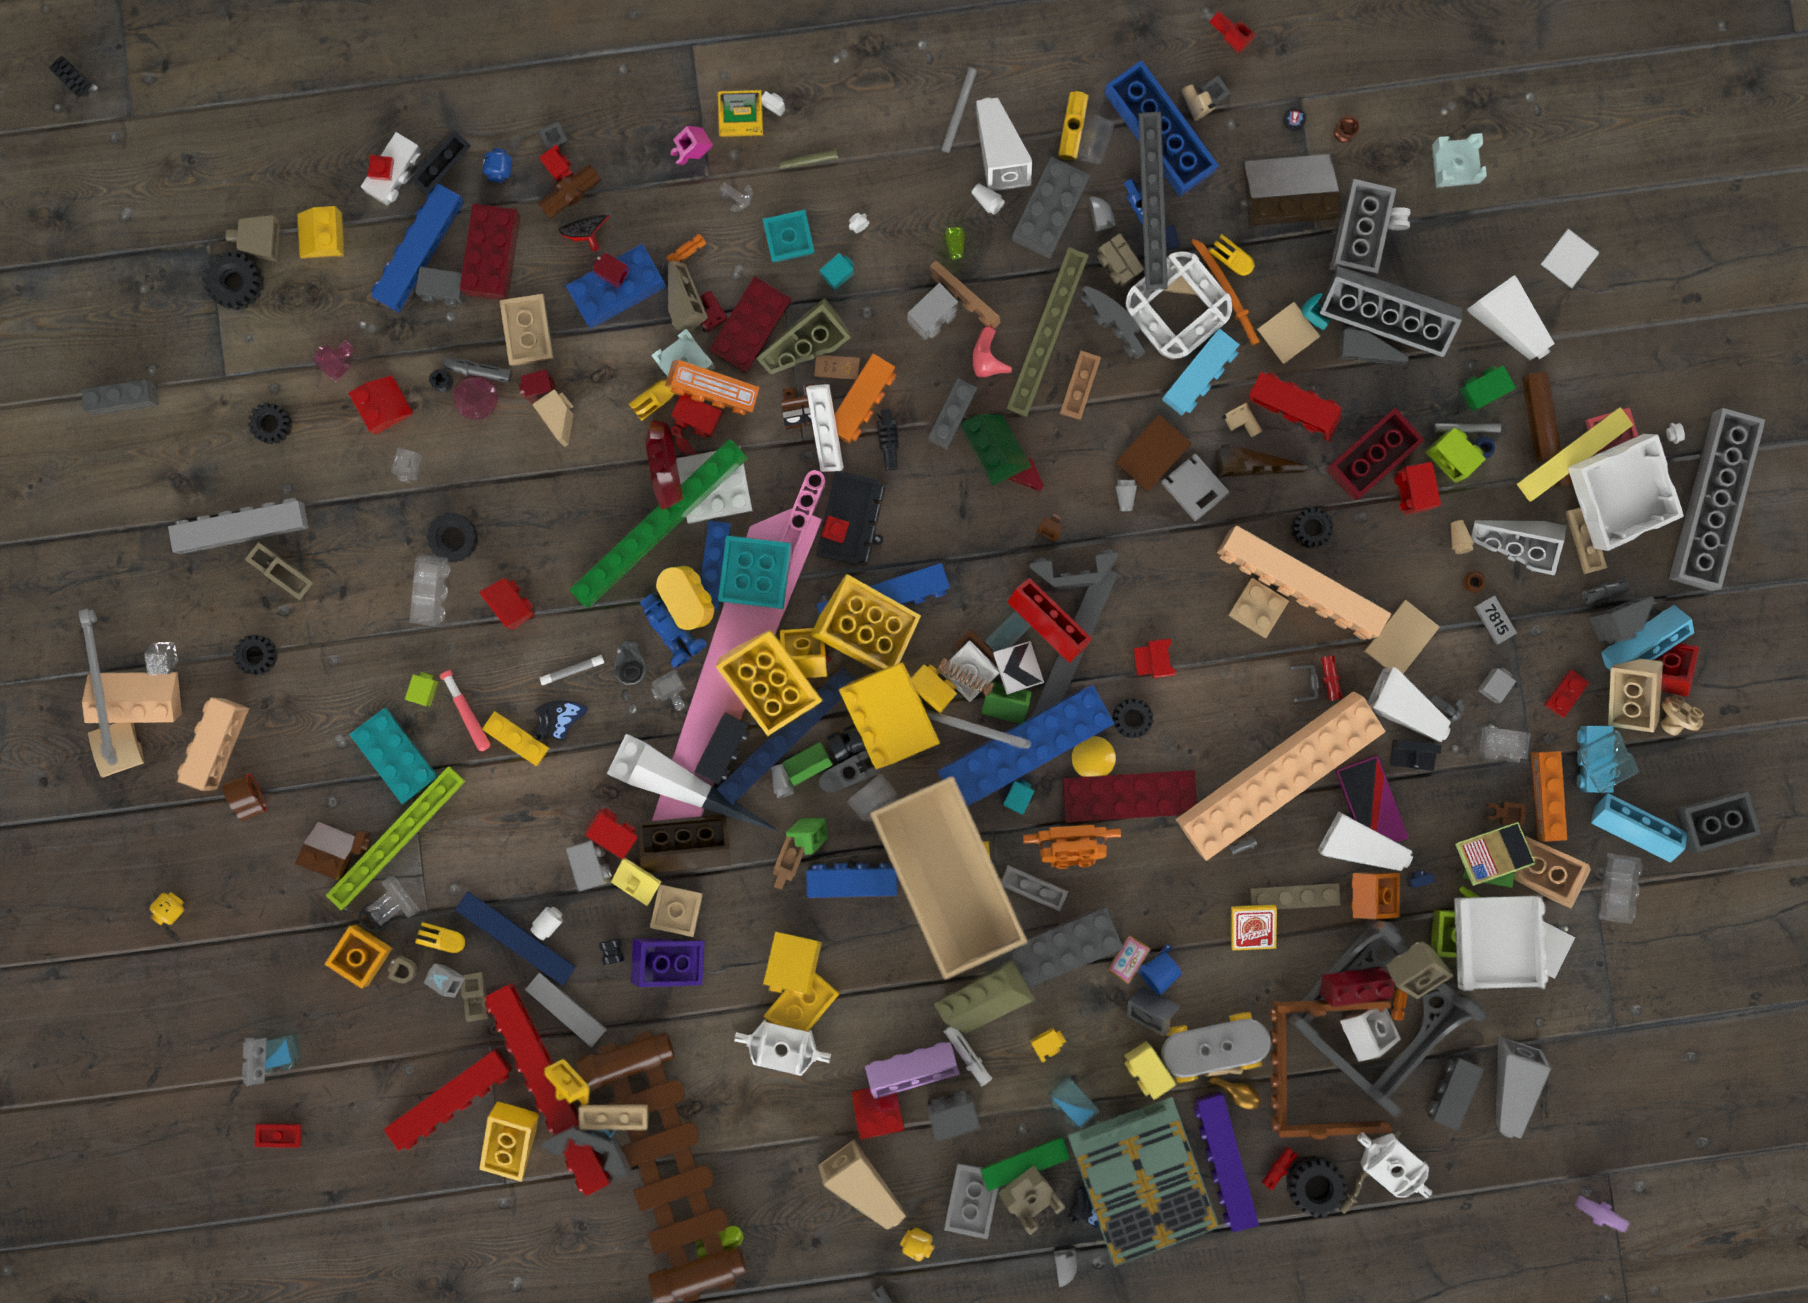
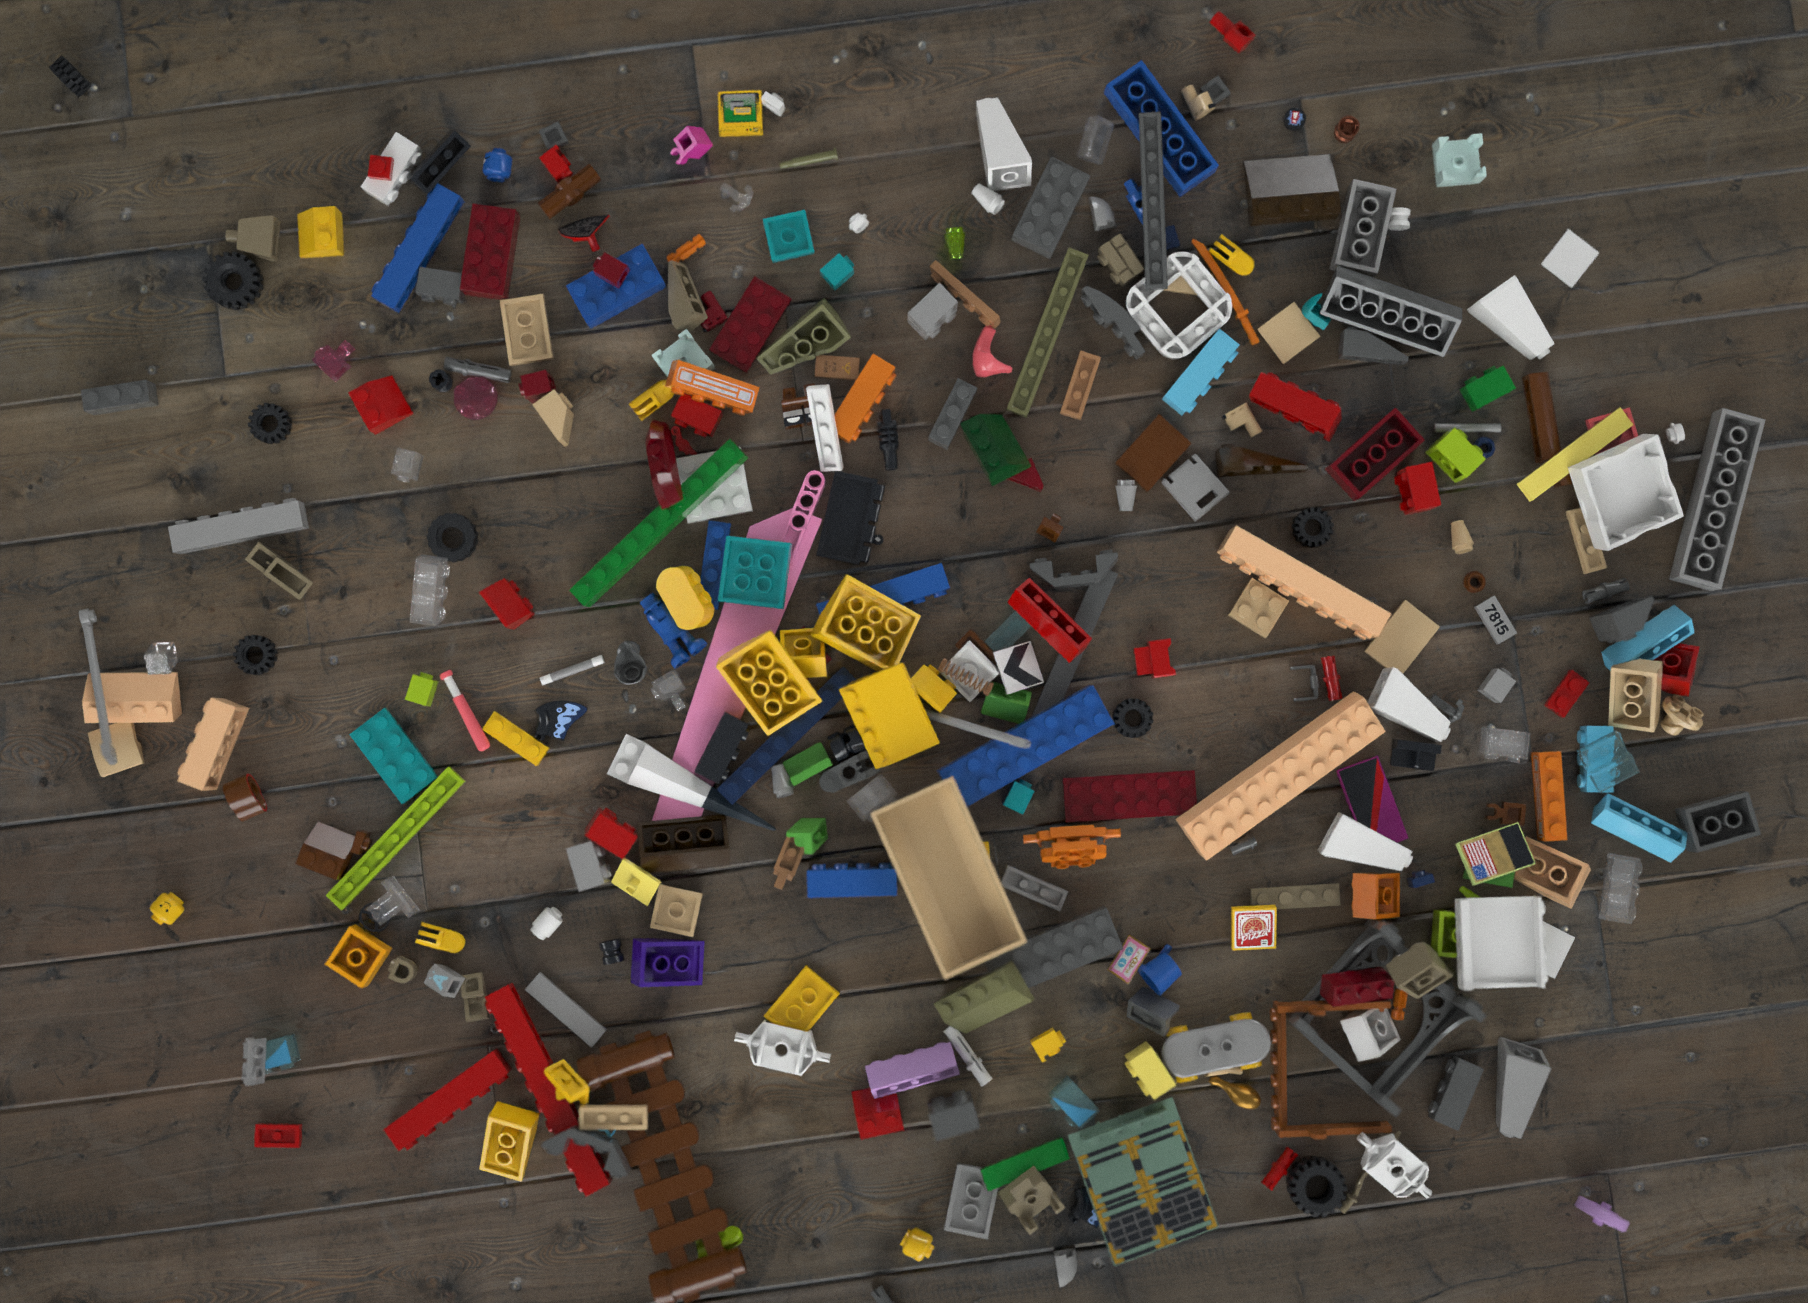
(515, 938): dark blue tile -> none
(792, 964): yellow brick -> none
(835, 529): red plate -> none
(858, 1183): tan slope -> none
(959, 110): light grey bar -> none
(1071, 138): yellow piece -> none
(1093, 757): yellow dish -> none
(1226, 1162): dark purple brick -> none
(1529, 542): light grey wedge -> none

